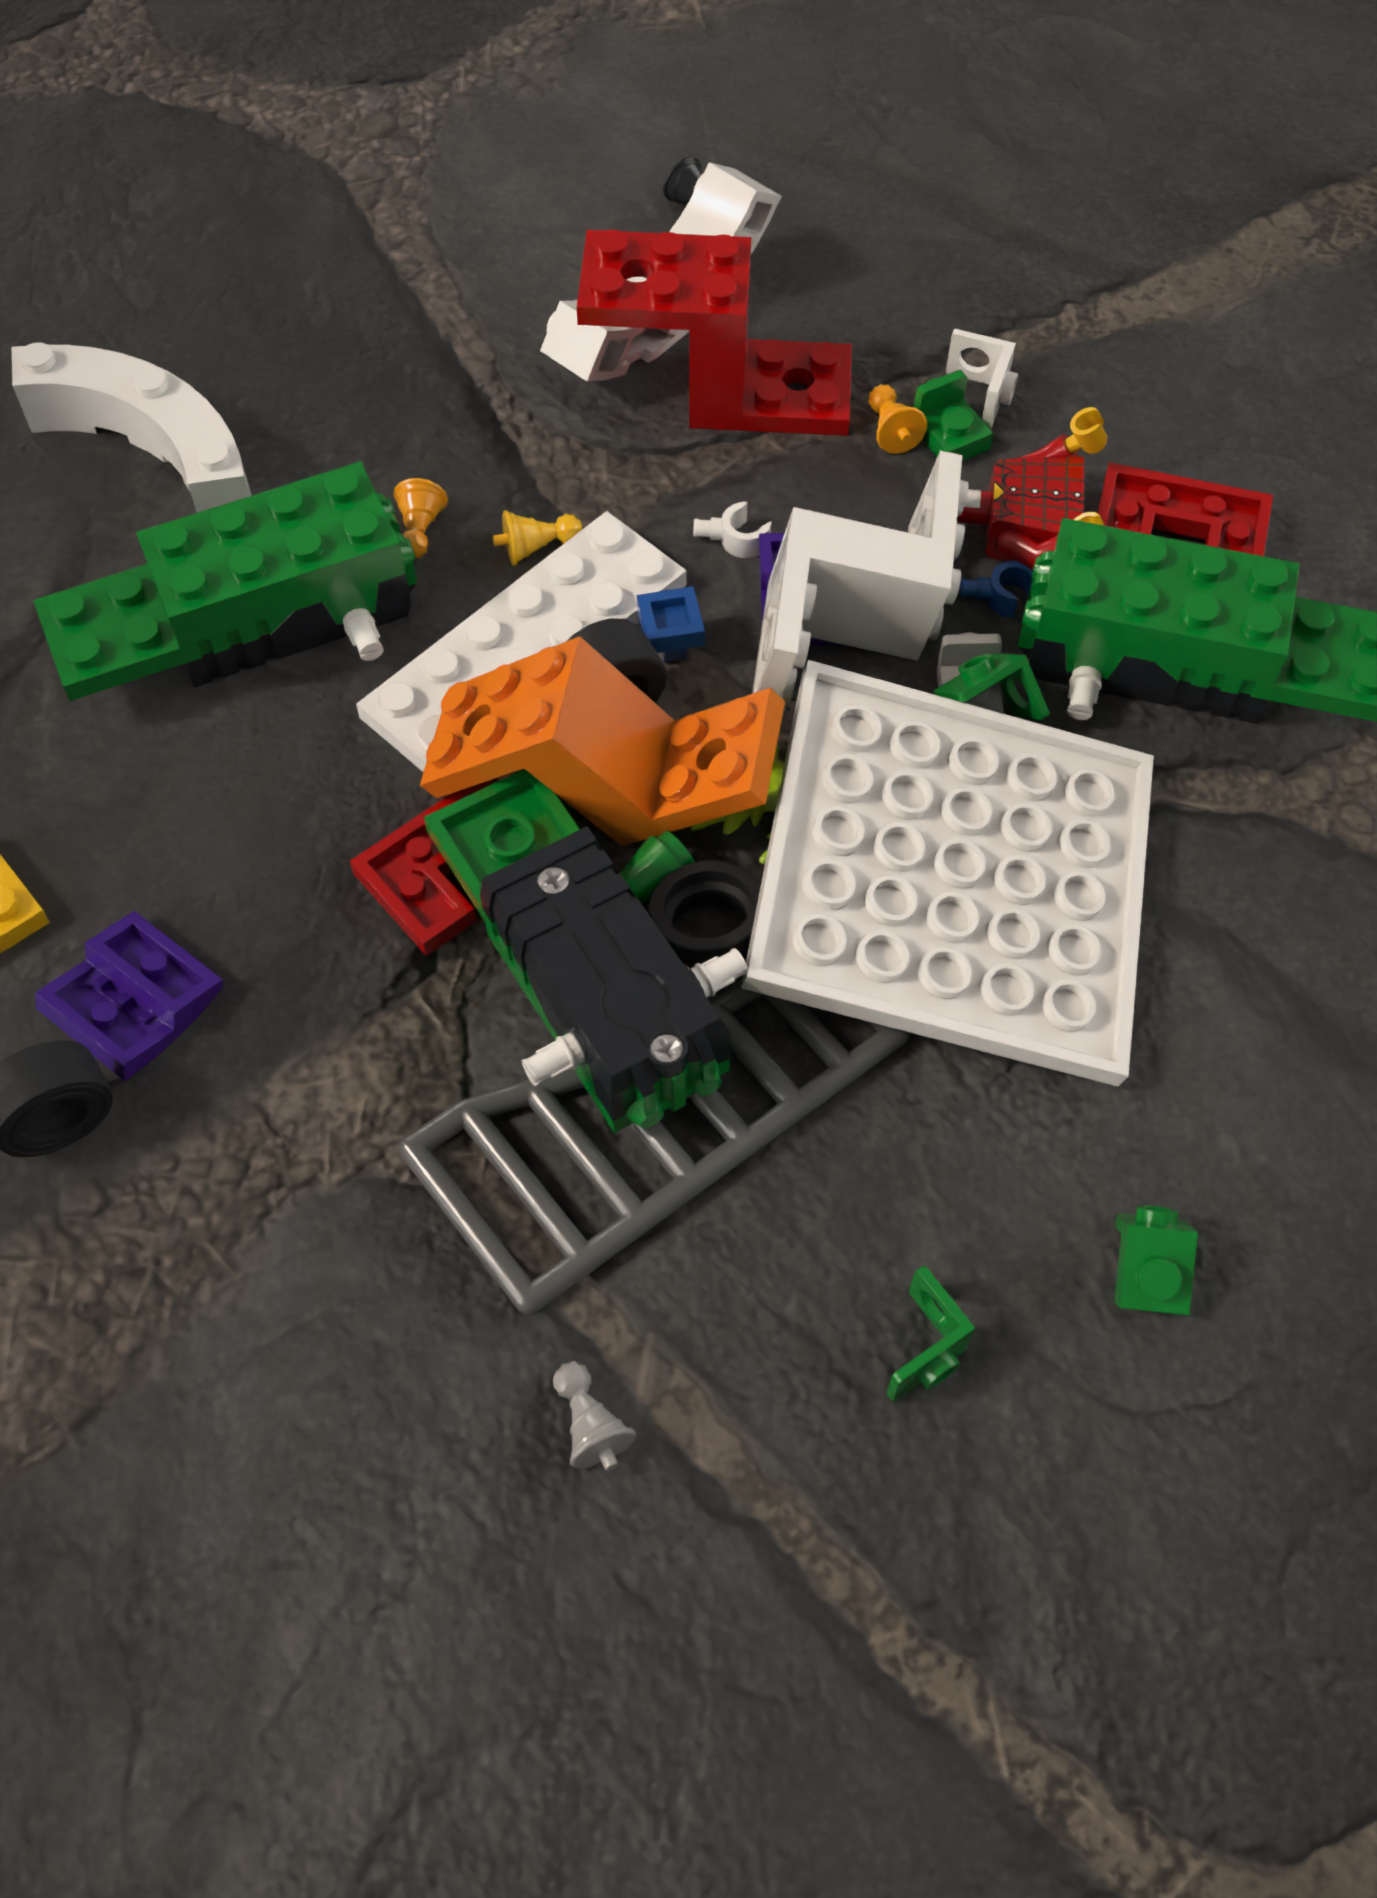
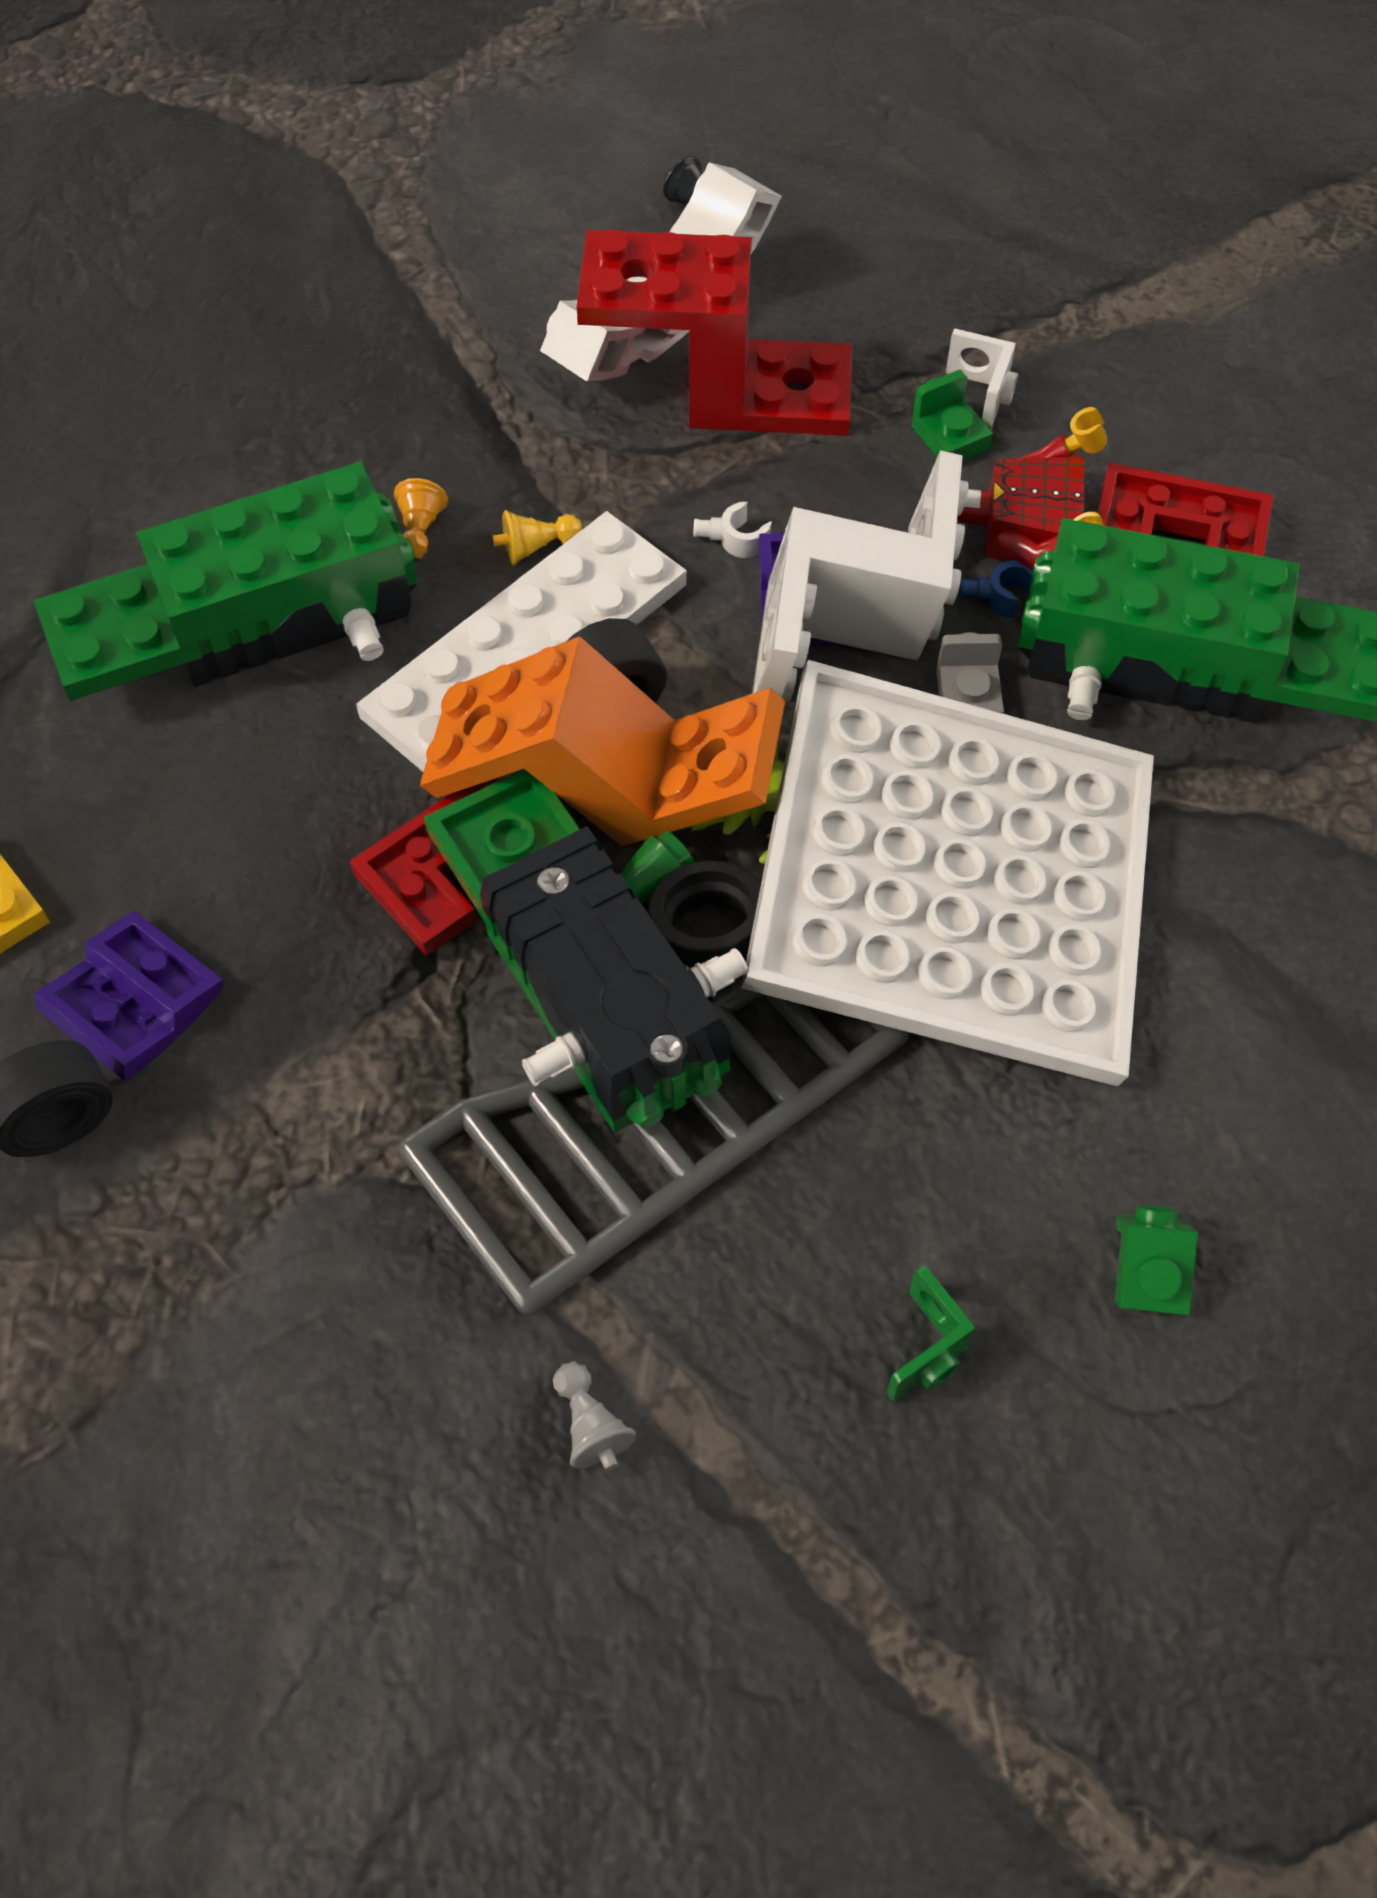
(155, 409): white brick -> none
(671, 621): blue tile -> none
(899, 425): light orange piece -> none
(988, 669): green bracket -> none

